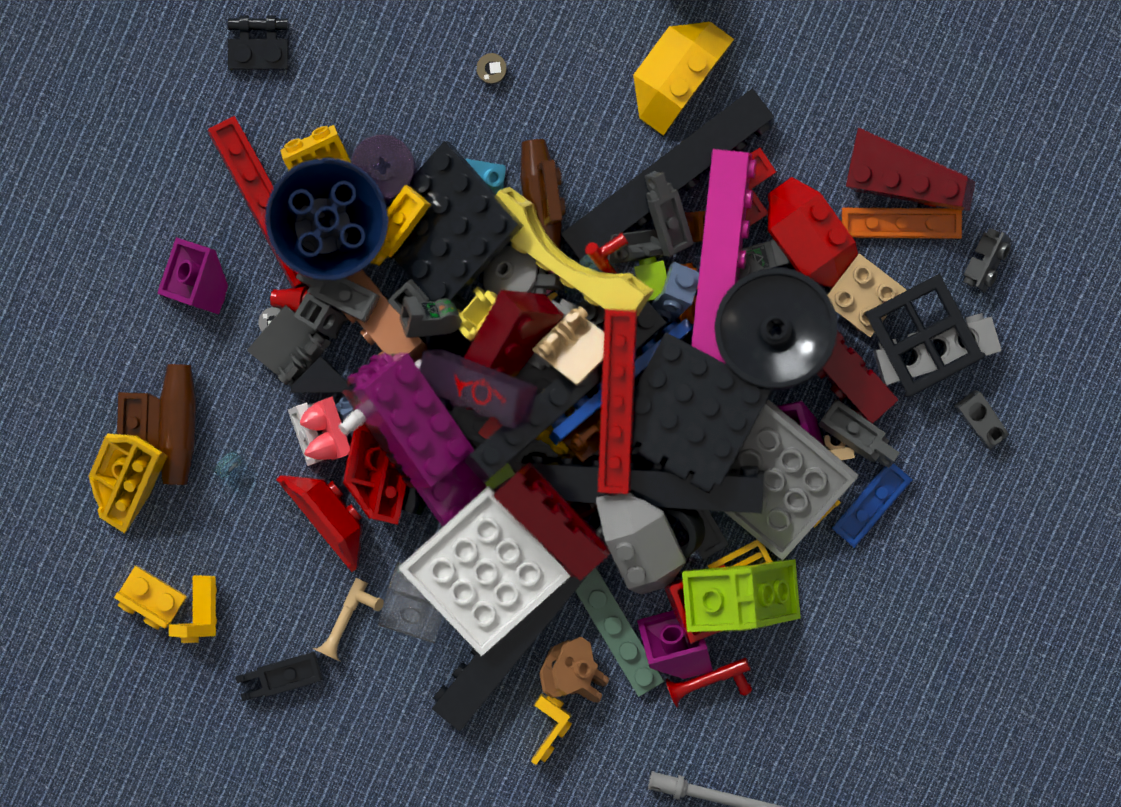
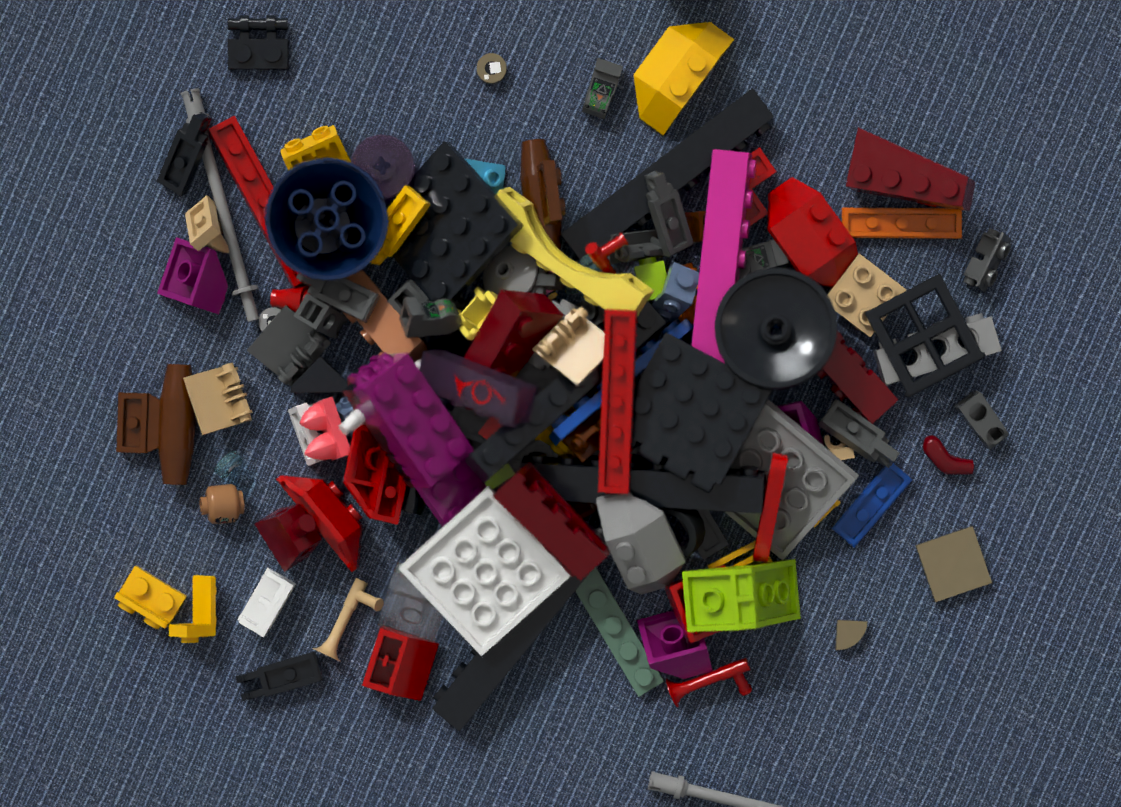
(124, 477): yellow wedge -> none
(185, 154): none -> black hinge
(205, 227): none -> tan tile
(218, 398): none -> tan hinge
(222, 503): none -> medium nougat head
(244, 288): none -> light grey bar
(266, 602): none -> white hinge
(289, 535): none -> dark red torso
(400, 664): none -> red slope
(554, 709): yellow bracket -> none
(572, 671): medium nougat hinge -> none
(602, 88): none -> leg
(770, 507): none -> red beam
(849, 633): none -> dark tan tile
(944, 460): none -> dark red arm
(953, 564): none -> dark tan tile

